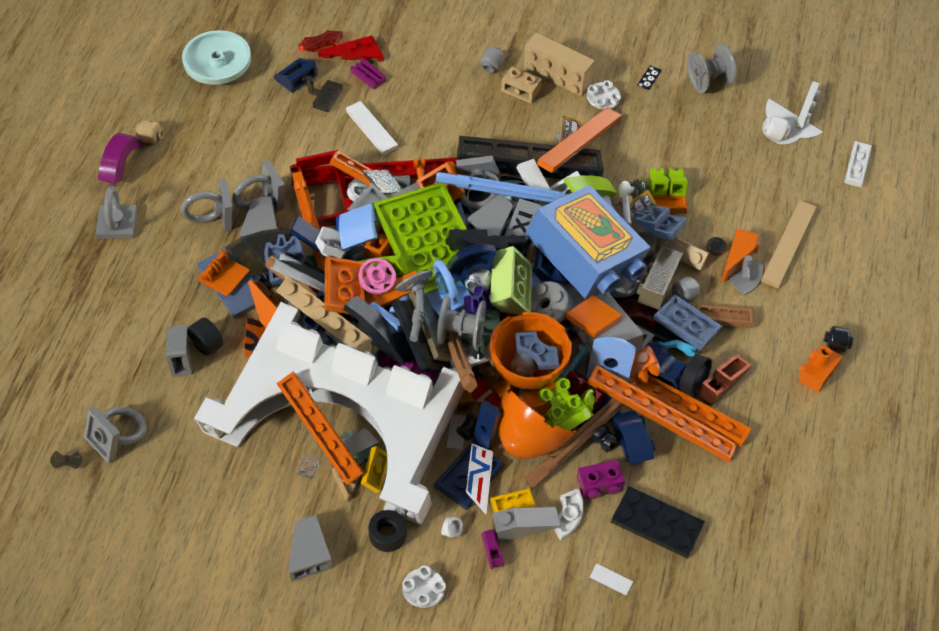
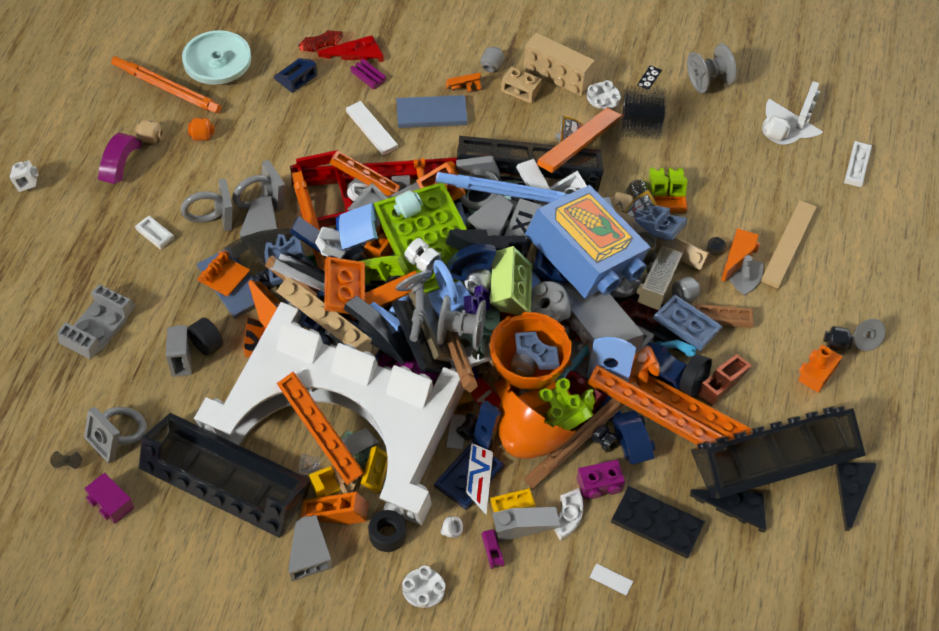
(24, 175): none -> white brick
(97, 323): none -> light grey plate
(108, 498): none -> magenta brick
(115, 219): light grey tile -> none
(154, 232): none -> white tile
(167, 85): none -> orange piece
(201, 129): none -> orange head
(223, 474): none -> window
(324, 482): none -> yellow panel
(326, 96): clear smoke plate -> none
(338, 509): none -> orange slope
(377, 276): bright pink wheel -> none
(383, 181): clear light blue piece -> none
(408, 204): none -> light aqua head
(419, 254): none -> white wheel
(431, 111): none -> sand blue tile
(441, 284): clear light blue tile -> none
(456, 82): none -> orange plate
(593, 316): orange tile -> none
(599, 184): lime slope -> none
(624, 191): white piece -> none
(643, 112): none -> black piece
(743, 506): none -> black wing
(779, 451): none -> clear smoke window
(852, 485): none -> black wing
(875, 335): none -> light grey piece

